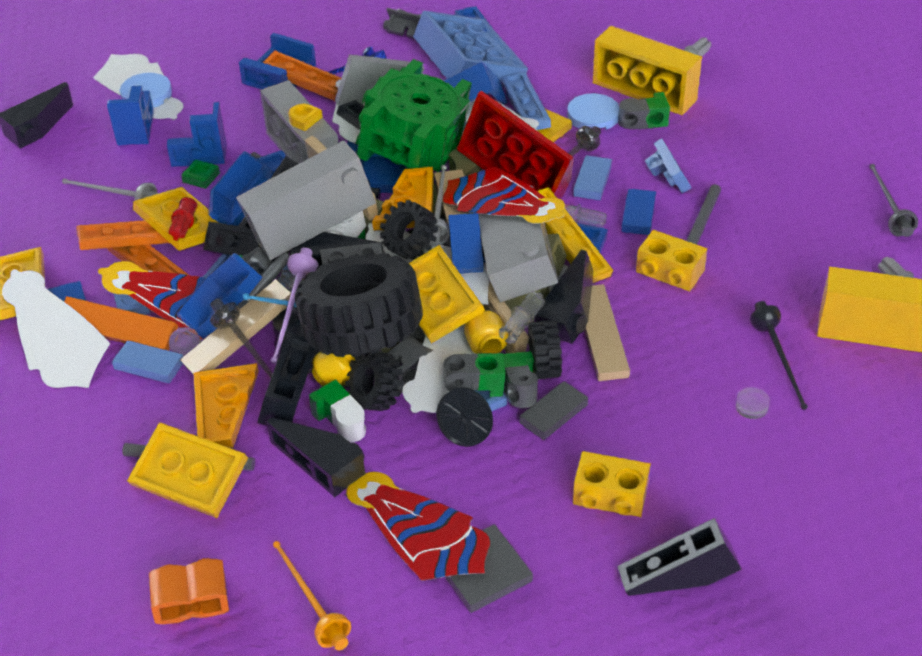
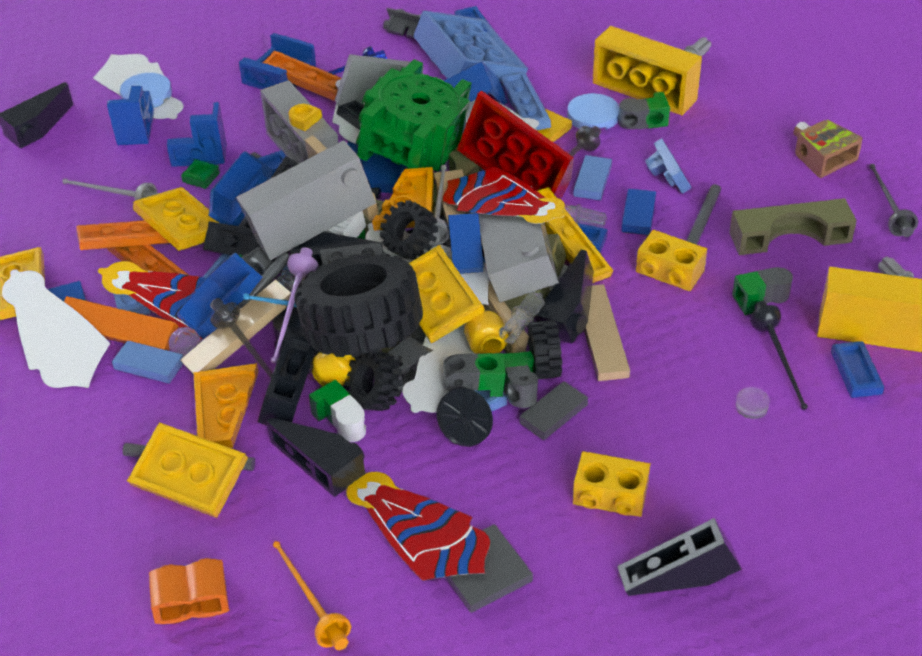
(182, 218): red axle -> none
(762, 285): none -> leg
(825, 221): none -> olive arch
(826, 146): none -> medium nougat torso
(857, 369): none -> blue tile

